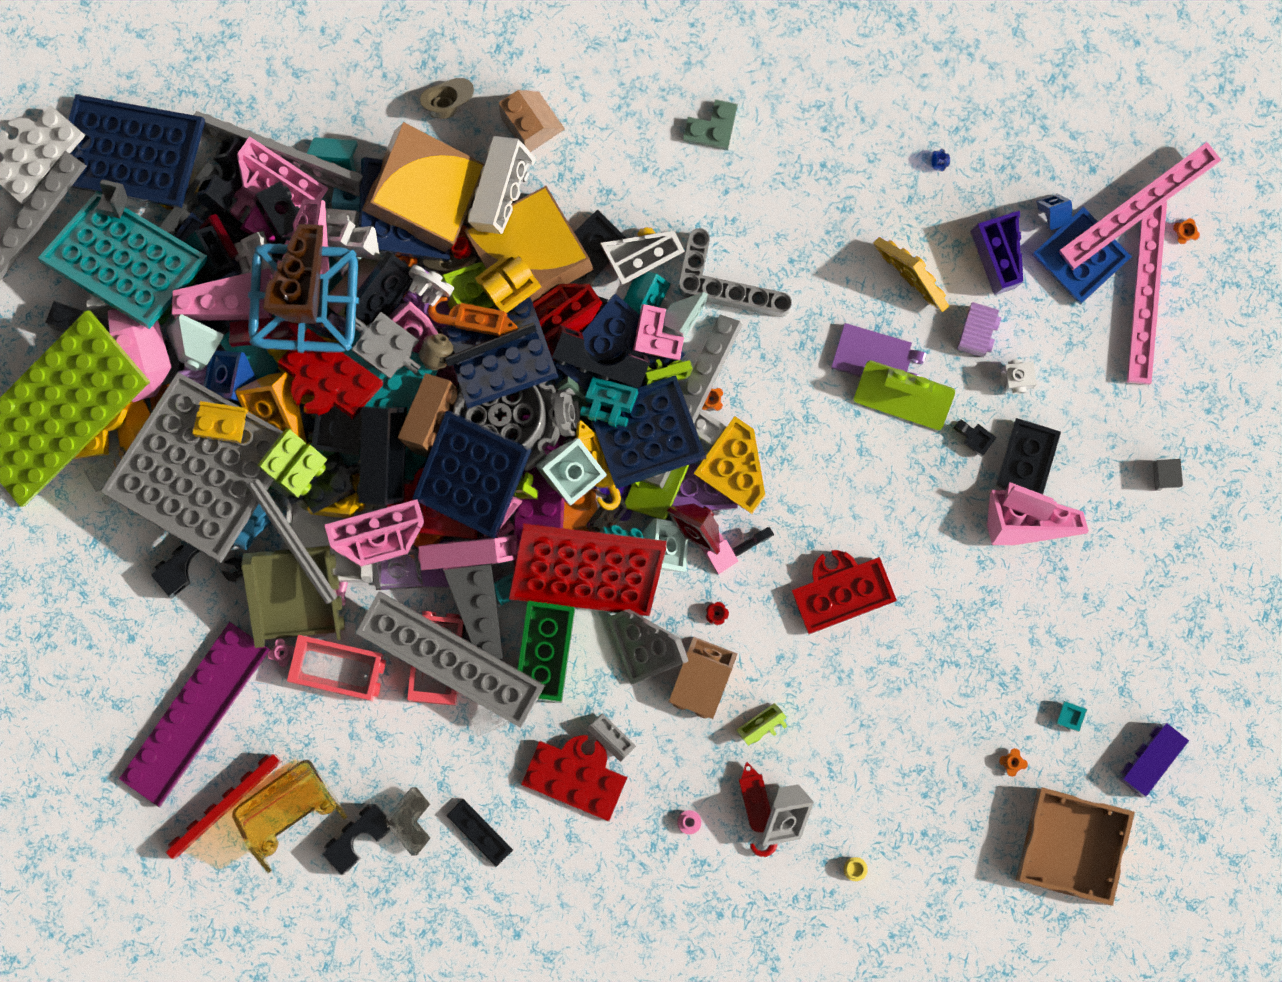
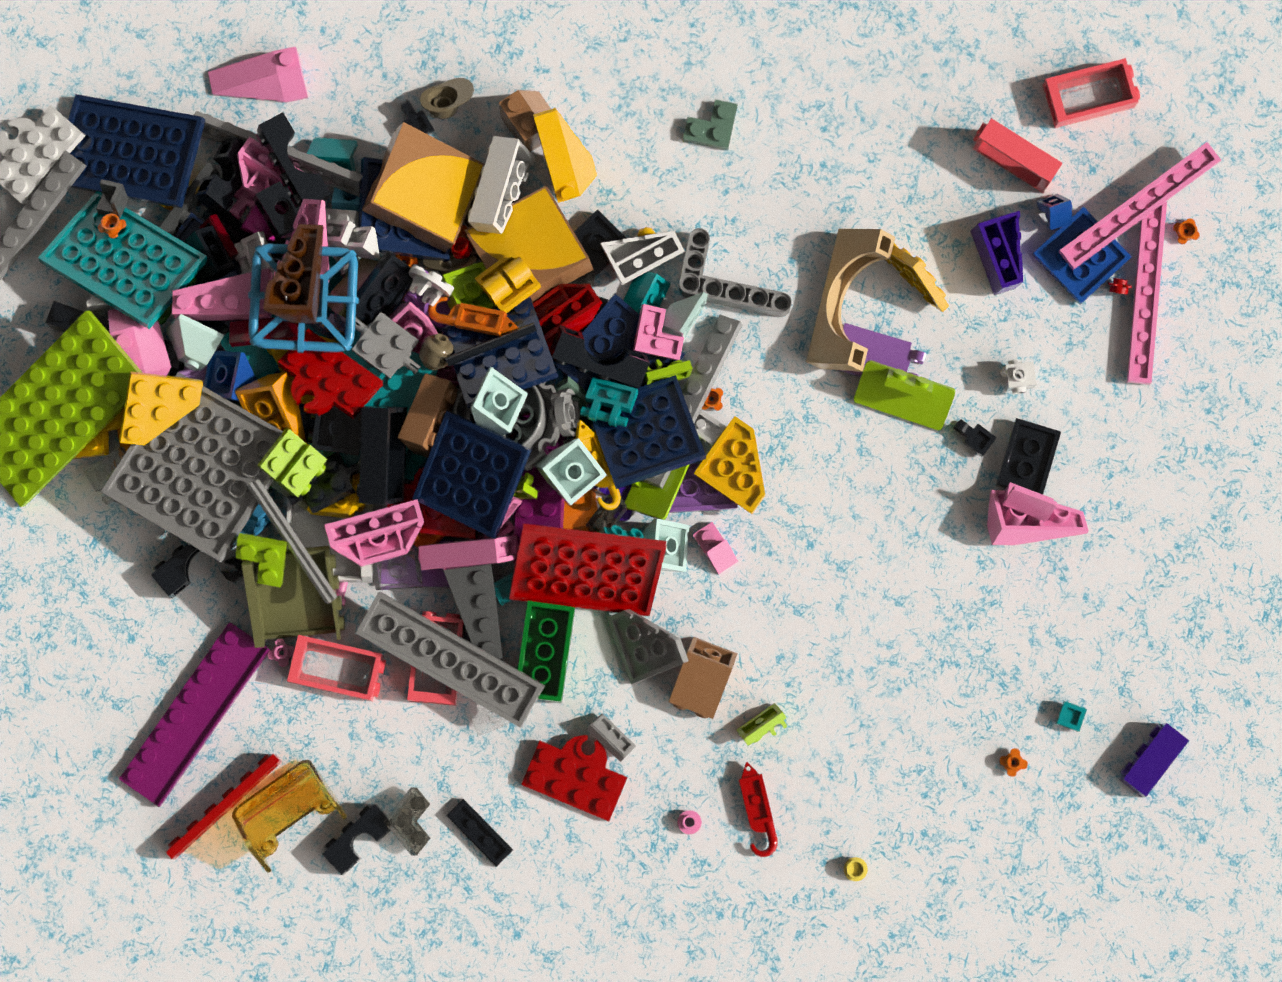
(109, 220): none -> orange plate
(156, 404): none -> yellow plate
(220, 422): yellow plate -> none
(266, 76): none -> bright pink wedge
(269, 555): none -> lime plate
(276, 135): none -> black arch
(416, 120): none -> black plate
(497, 403): none -> light aqua slope
(566, 158): none -> yellow wedge
(697, 525): dark red slope -> none
(723, 613): red plate -> none
(759, 537): black bar -> none
(787, 816): light grey slope -> none
(842, 591): red plate -> none
(851, 254): none -> tan arch
(940, 160): clear blue plate -> none
(978, 330): lavender brick -> none
(1016, 155): none -> coral piece
(1075, 846): medium nougat tile -> none
(1091, 92): none -> piece
(1119, 286): none -> red plate
(1167, 474): dark grey panel -> none

